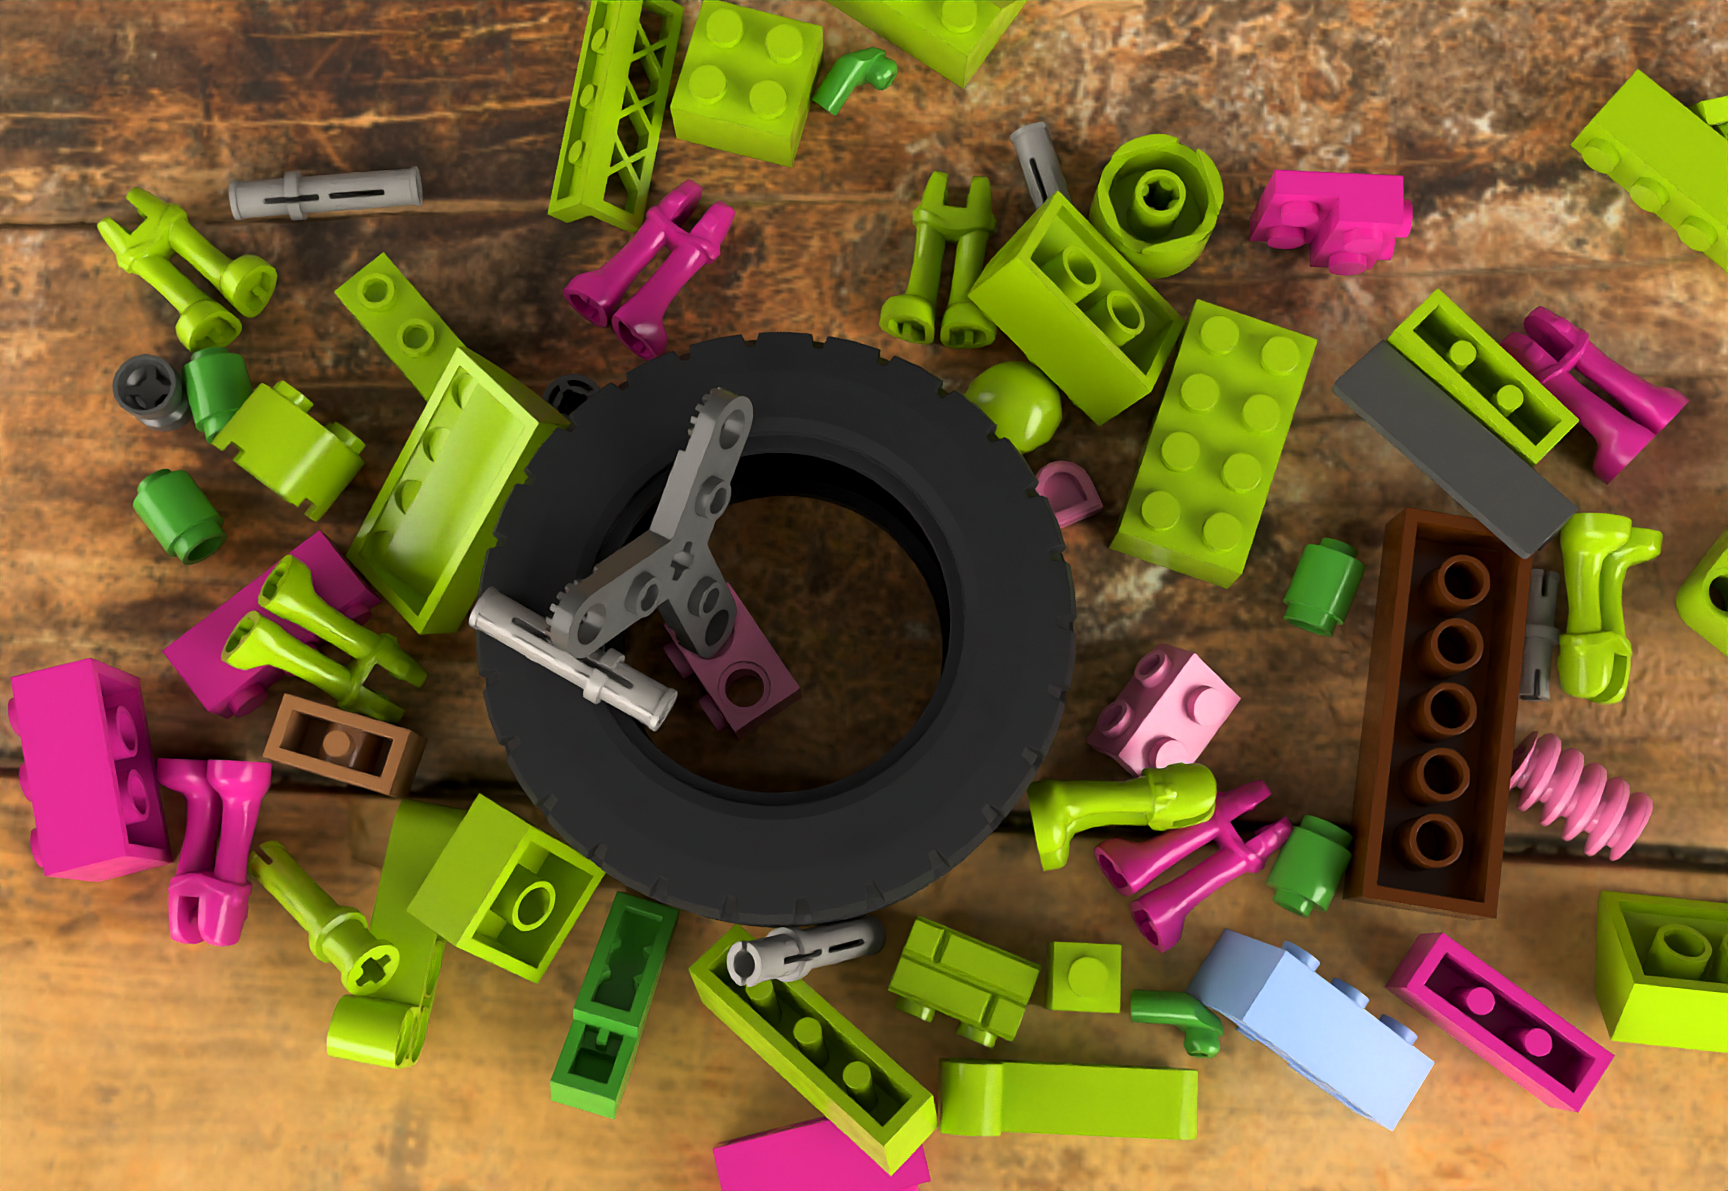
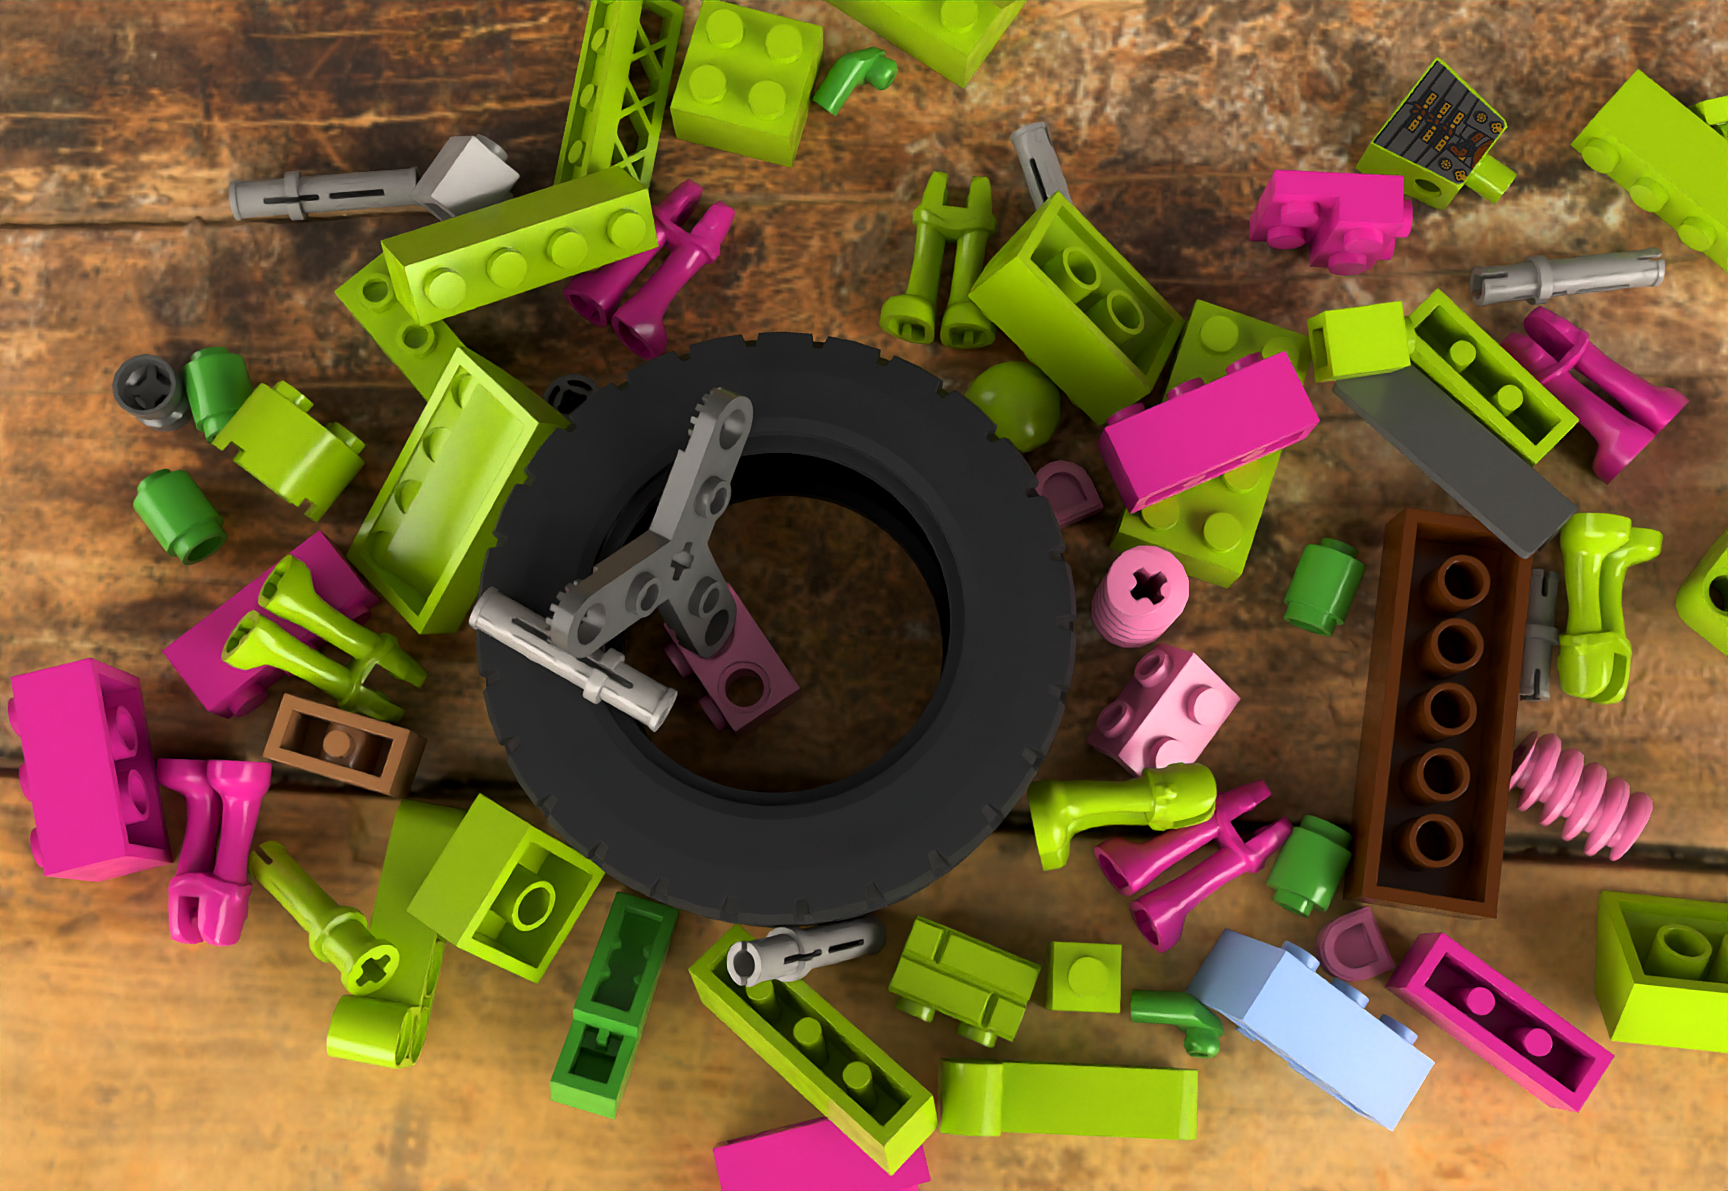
(165, 231): lime piece -> none
(465, 178): none -> light grey brick
(520, 244): none -> lime brick
(1137, 573): none -> bright pink piece
(1183, 200): lime brick -> none
(1206, 429): none -> dark pink brick
(1353, 947): none -> bright pink tile
(1360, 341): none -> lime brick
(1441, 141): none -> torso
(1545, 278): none -> light grey pin

